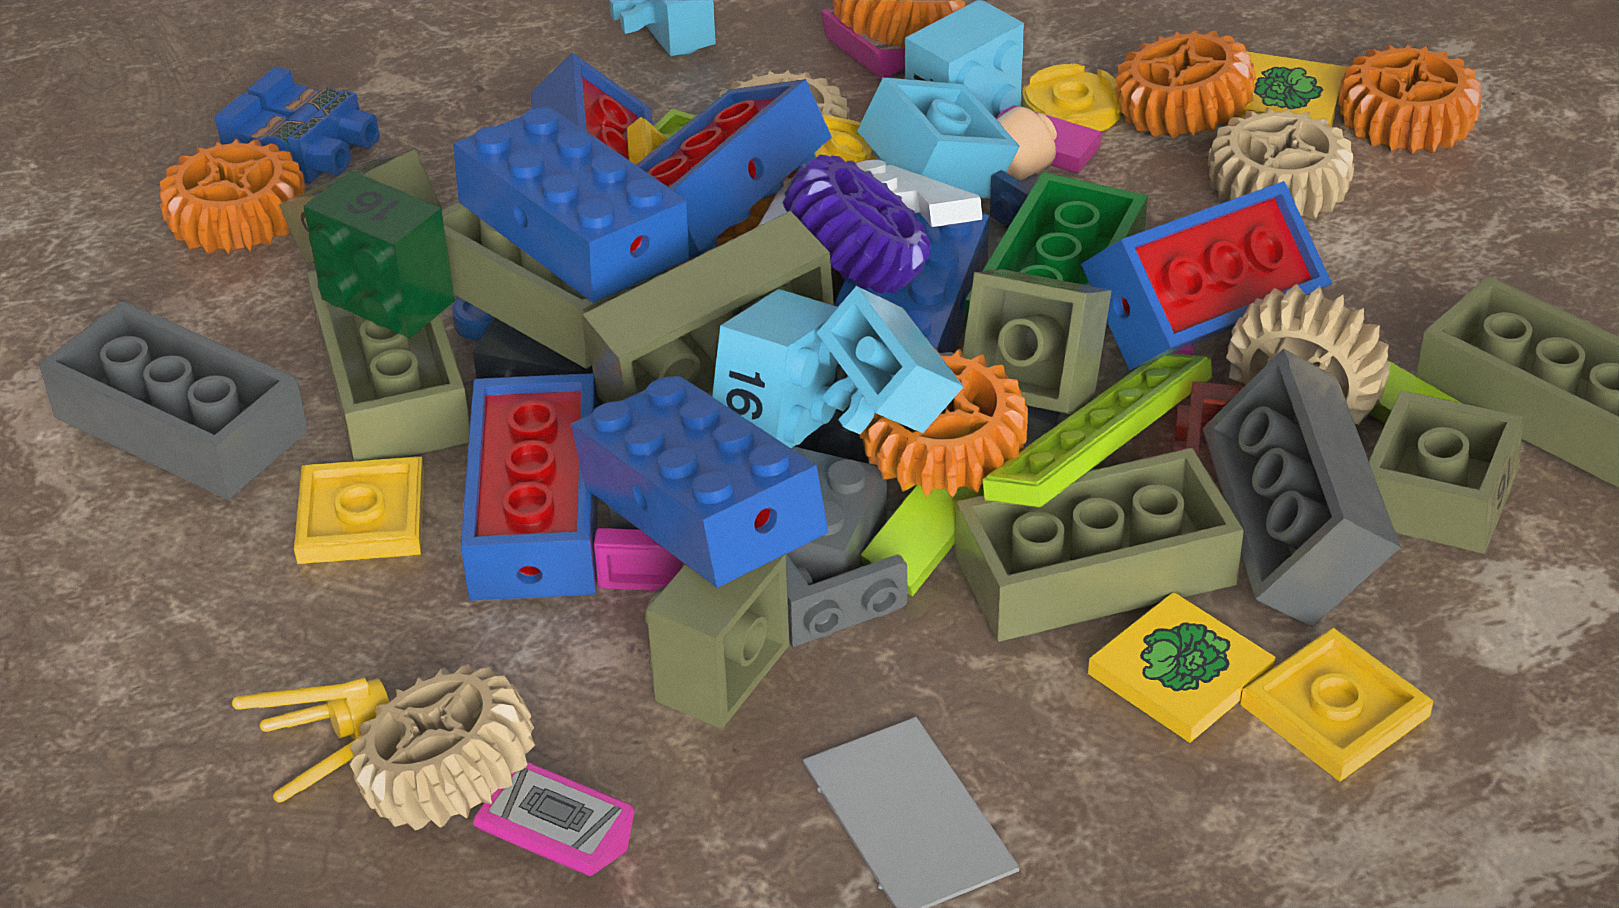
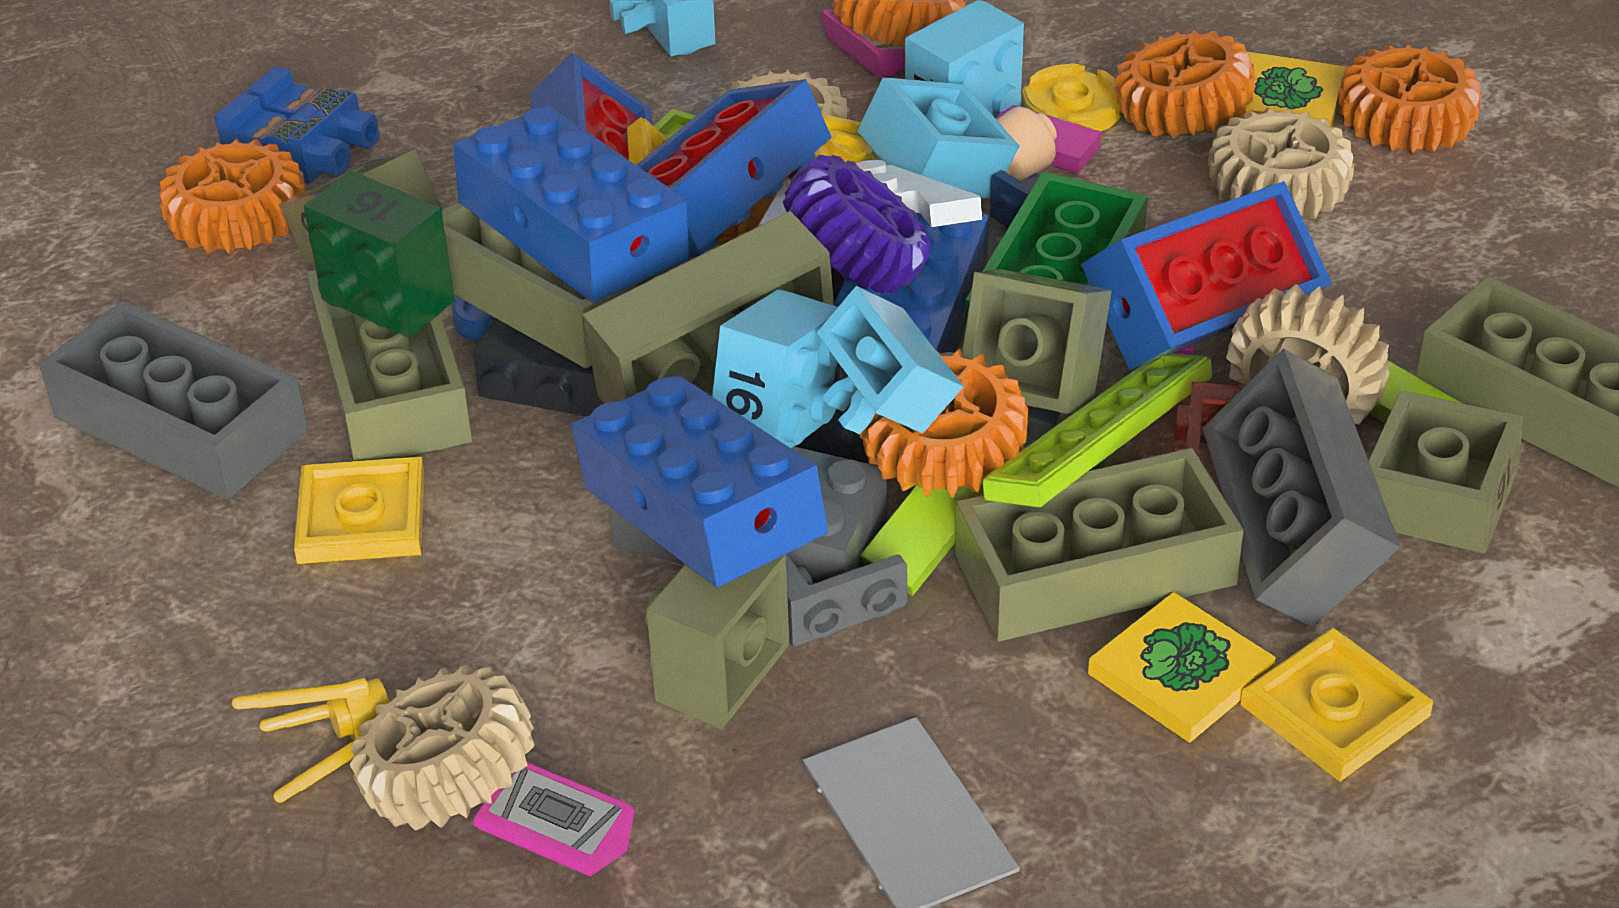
(525, 496): brick -> none
(632, 561): dark pink tile -> none

